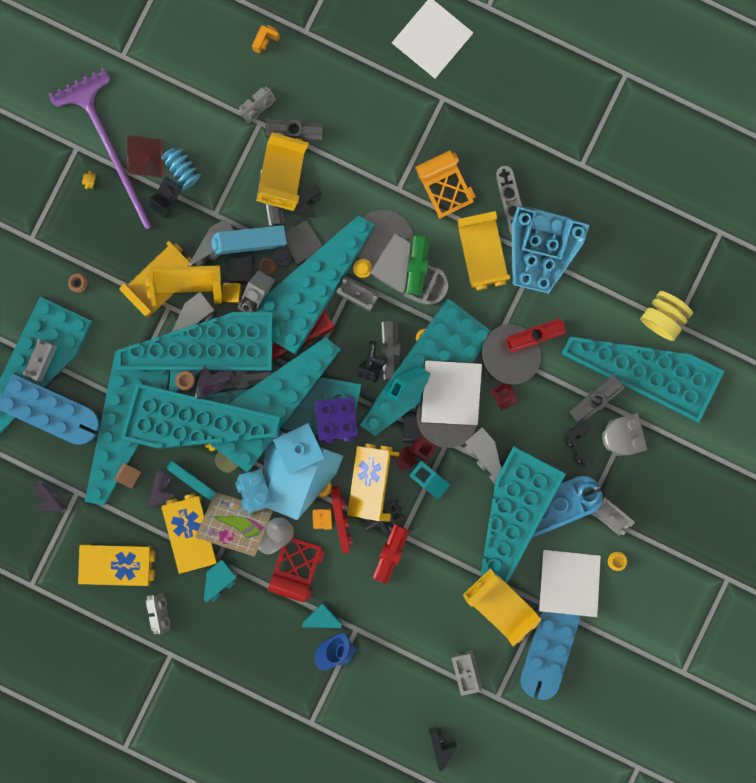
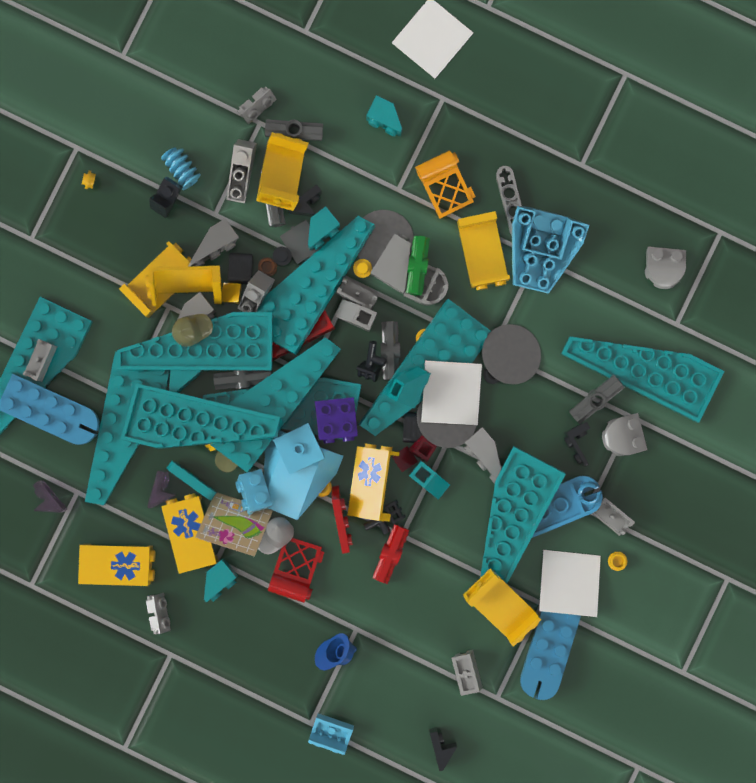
(72, 280): medium nougat plate -> none
(83, 95): medium lavender piece -> none
(127, 475): medium nougat tile -> none
(144, 156): clear red piece -> none
(185, 380): medium nougat tile -> none
(192, 329): none -> olive piece
(210, 384): clear purple slope -> none
(241, 170): none -> light grey slope
(248, 240): medium azure brick -> none
(261, 40): light orange bracket -> none
(322, 226): none -> teal slope
(322, 519): light orange bracket -> none
(322, 618): teal slope -> none
(331, 734): none -> medium azure bracket
(356, 315): none -> light grey slope
(383, 115): none -> teal slope
(504, 396): dark red slope -> none
(525, 339): red piece -> none
(665, 266): none -> light grey slope
(668, 312): light yellow wheel -> none

